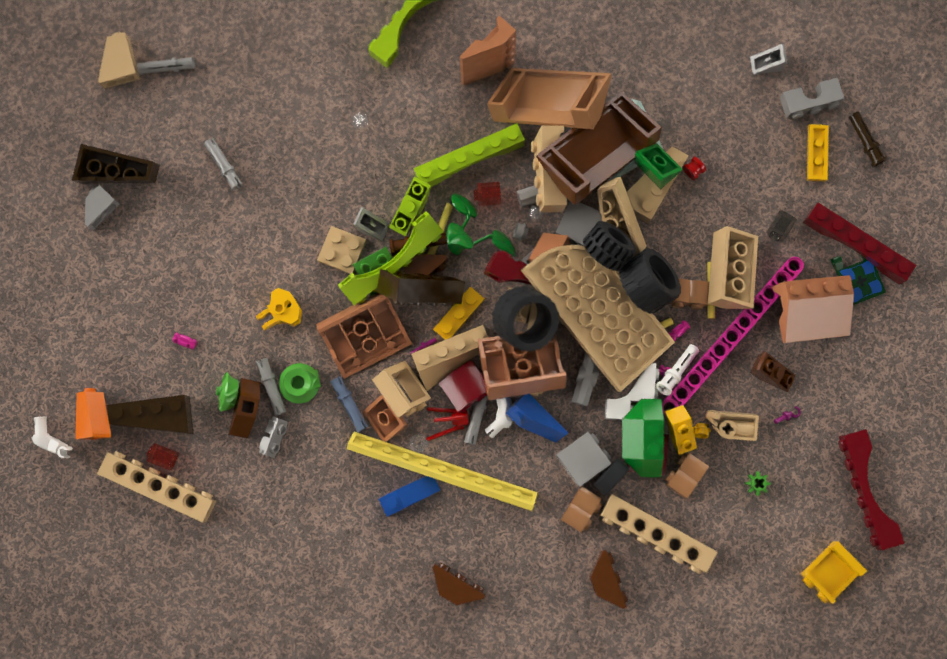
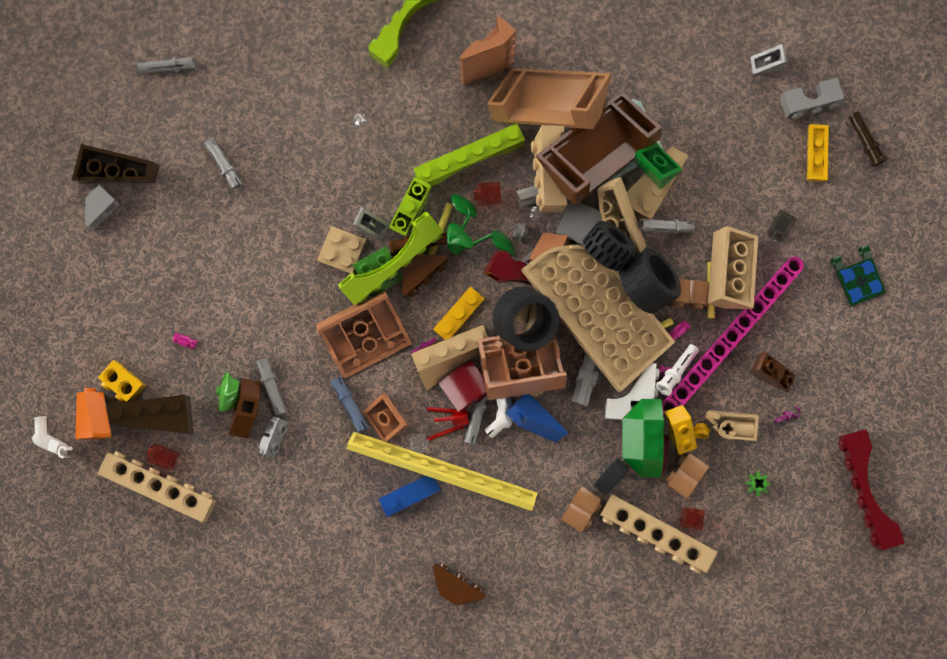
(118, 62): tan slope -> none
(124, 379): none -> yellow brick
(280, 311): yellow hinge -> none
(299, 383): bright green piece -> none
(393, 393): tan window -> none
(420, 288): dark brown wedge -> none
(584, 458): light grey piece -> none
(606, 581): reddish brown slope -> none
(673, 226): none -> light grey pin
(692, 518): none -> clear red brick
(694, 168): red wheel -> none
(815, 308): nougat piece -> none
(832, 572): yellow panel -> none
(881, 256): dark red arch -> none

